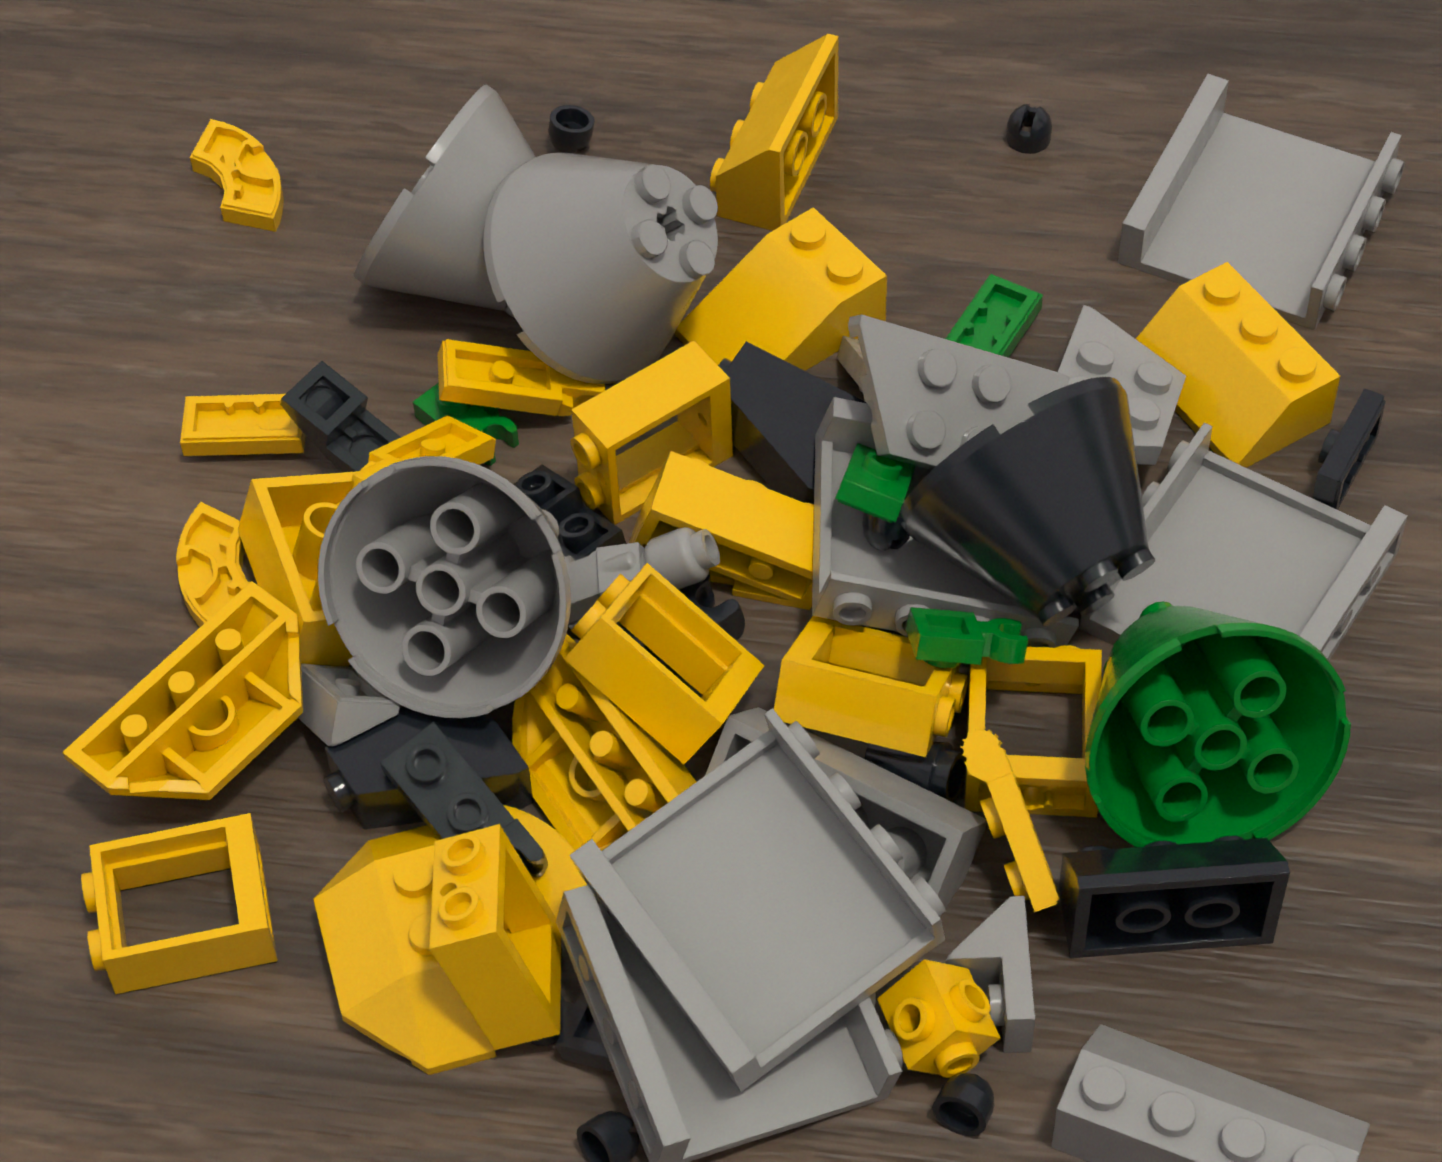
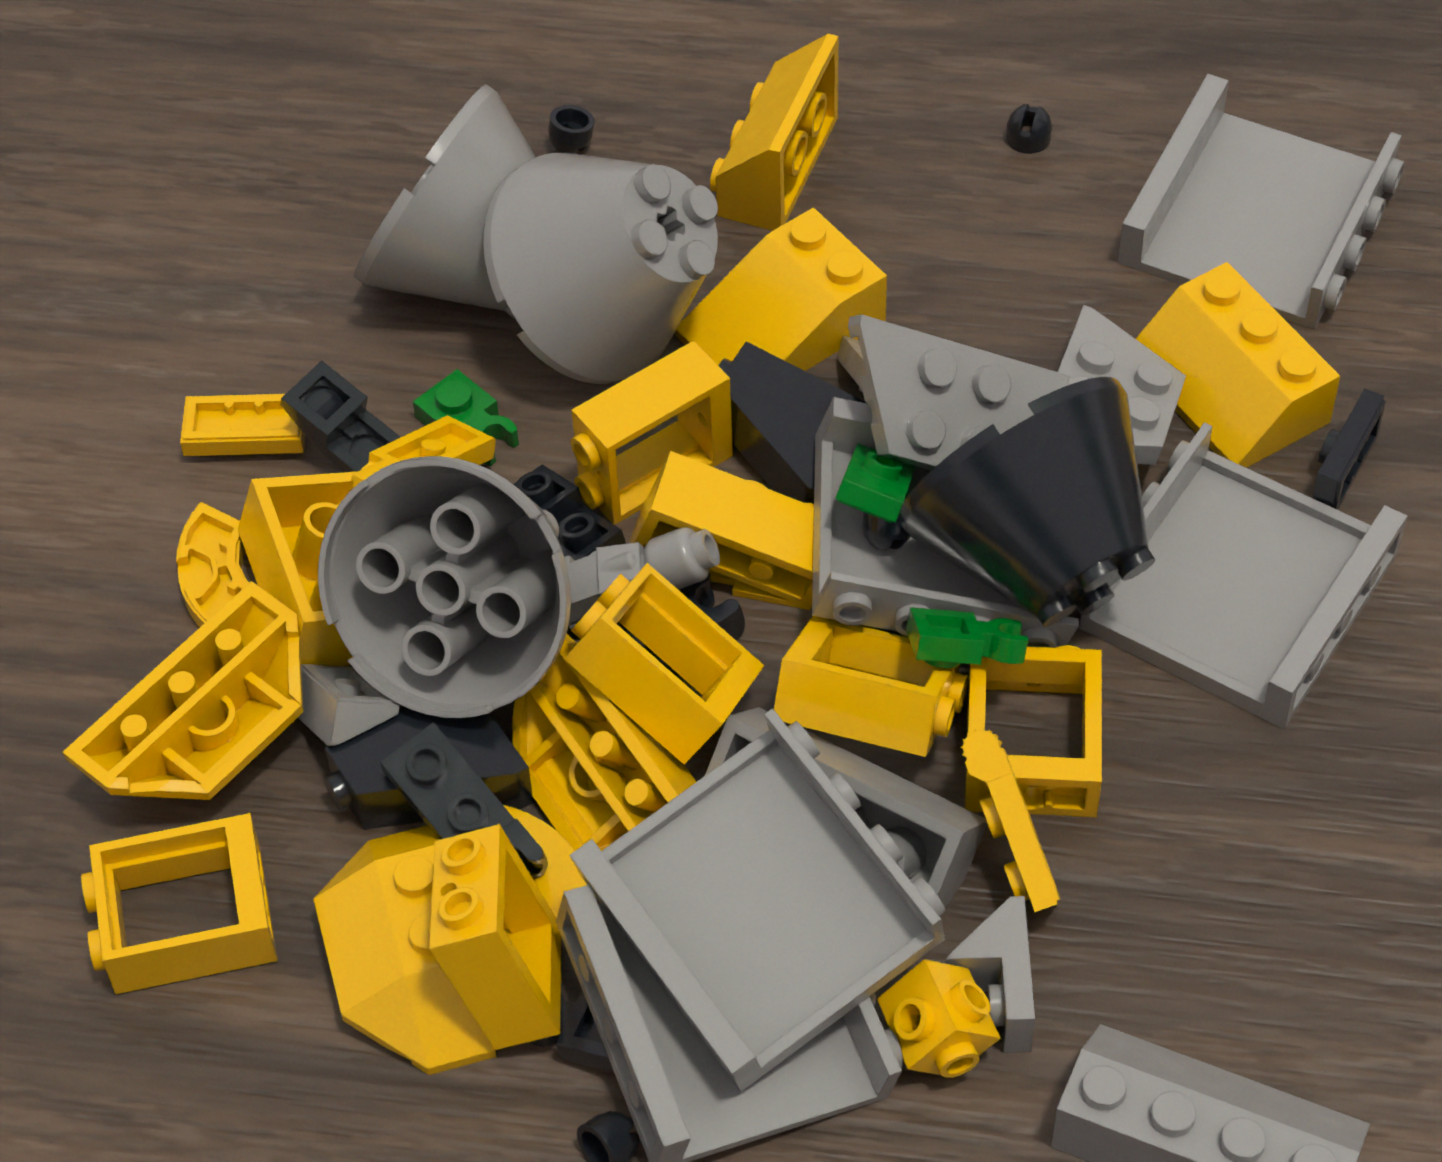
(244, 173): yellow tile -> none
(507, 380): yellow hinge -> none
(938, 772): black cone -> none
(964, 1104): black hinge -> none
(997, 316): green plate -> none
(1172, 896): black slope -> none
(1212, 728): green cone -> none

